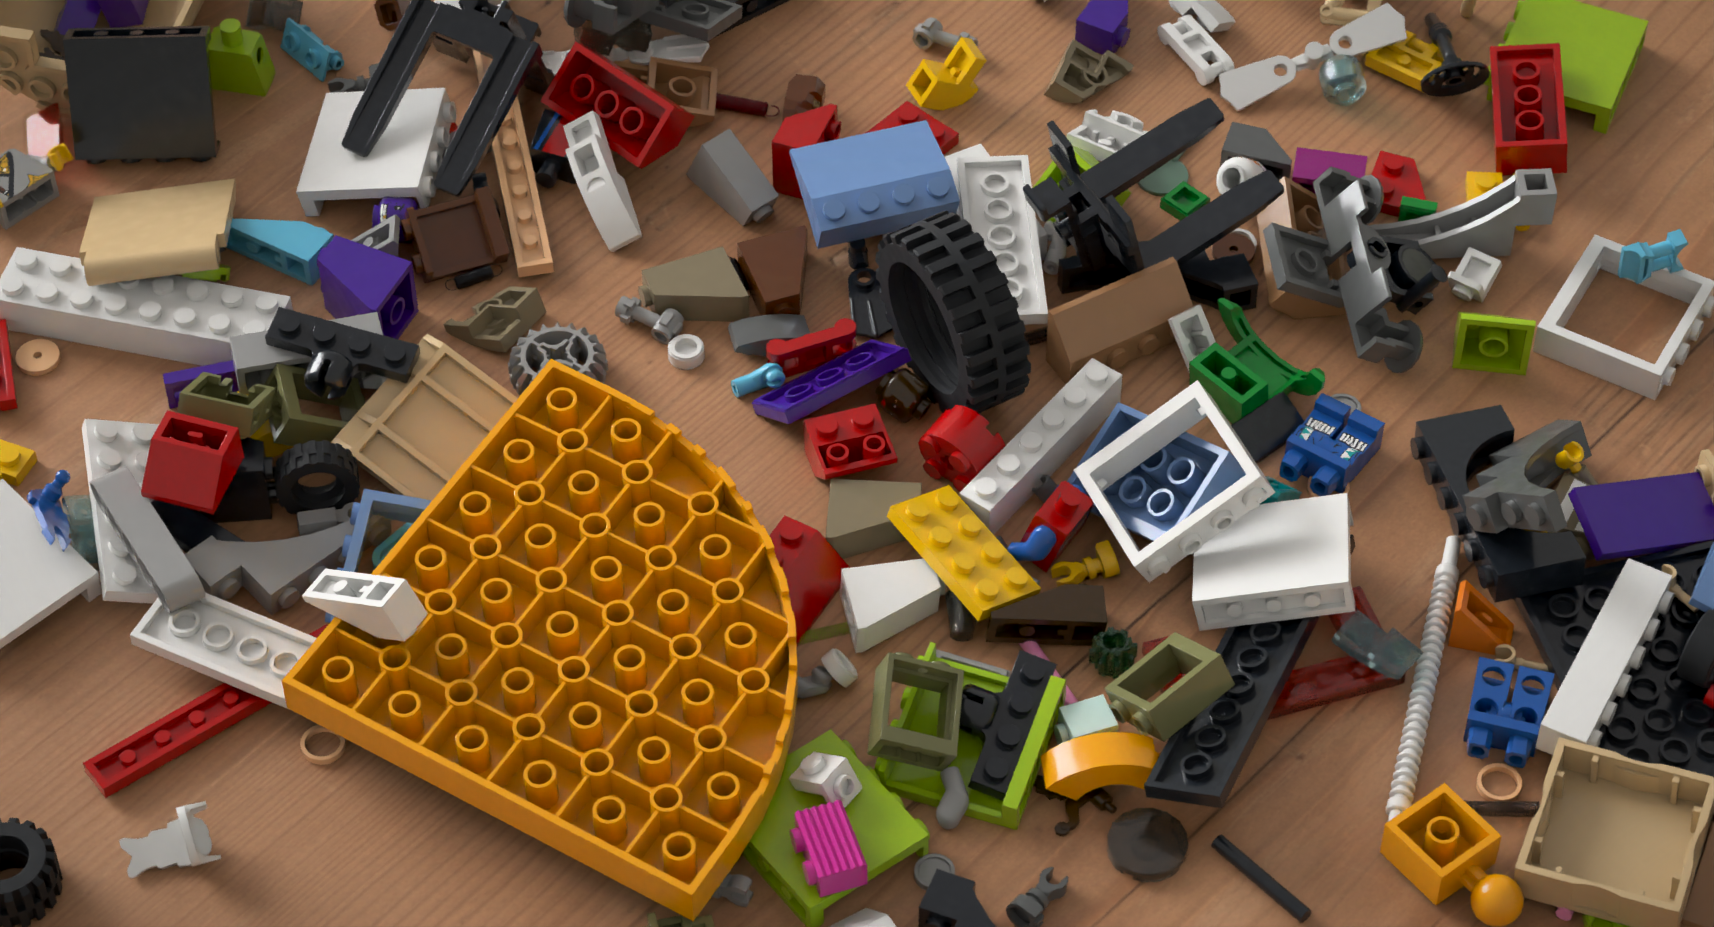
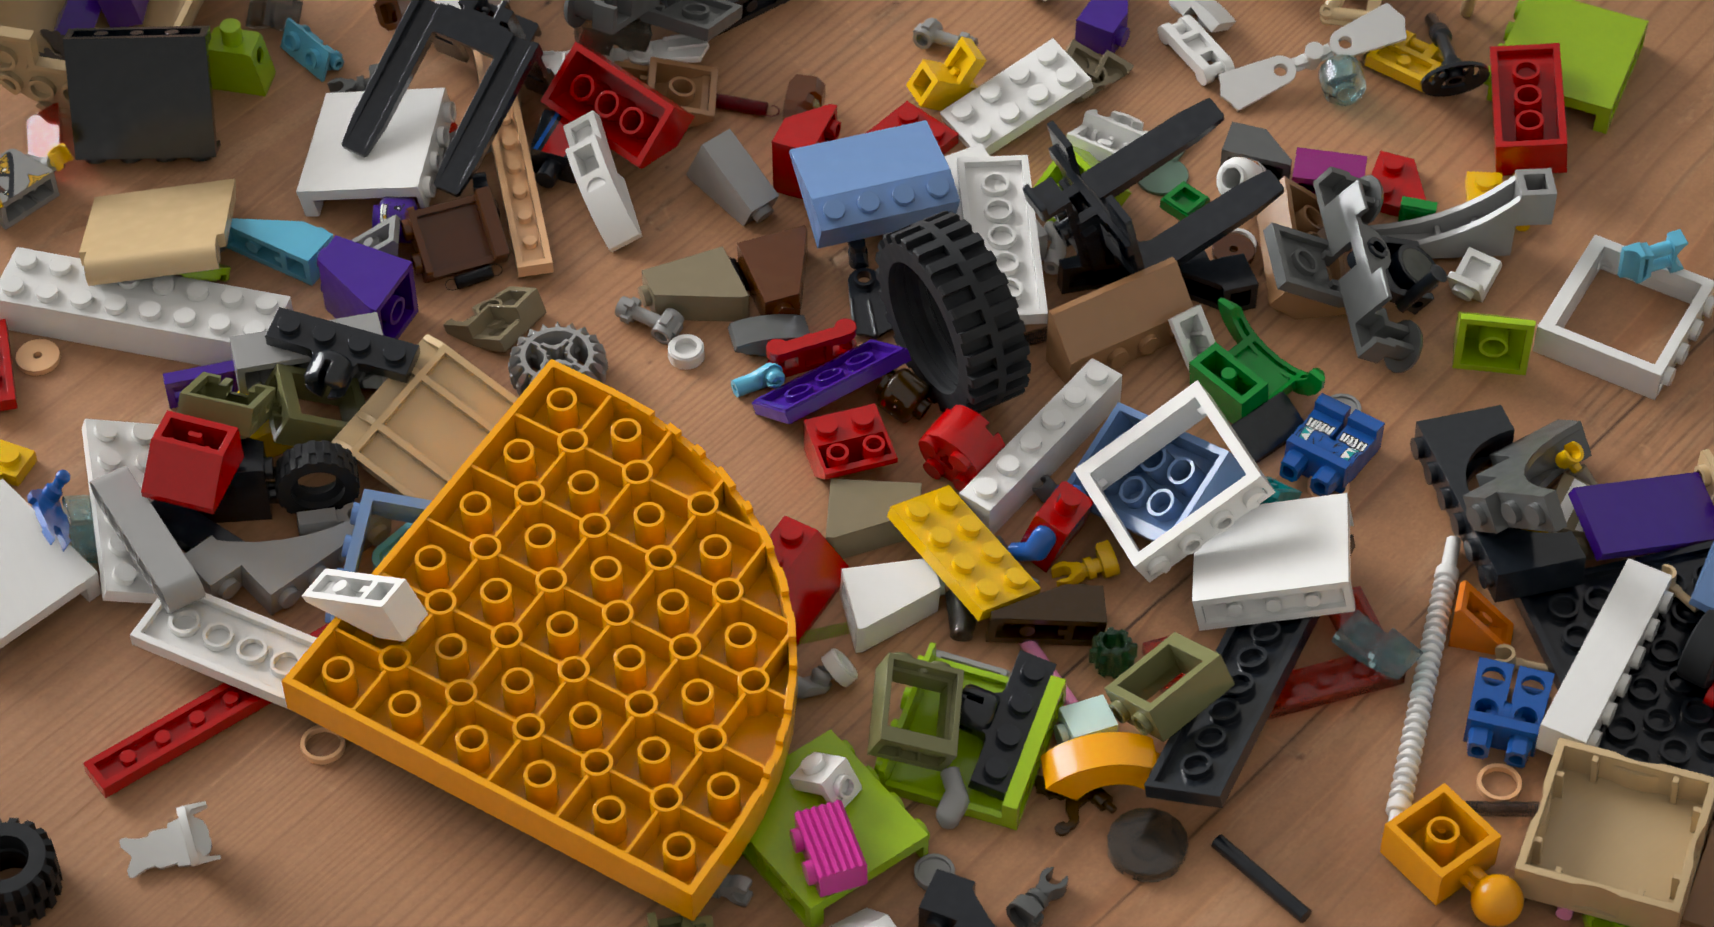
(1017, 98): none -> white plate

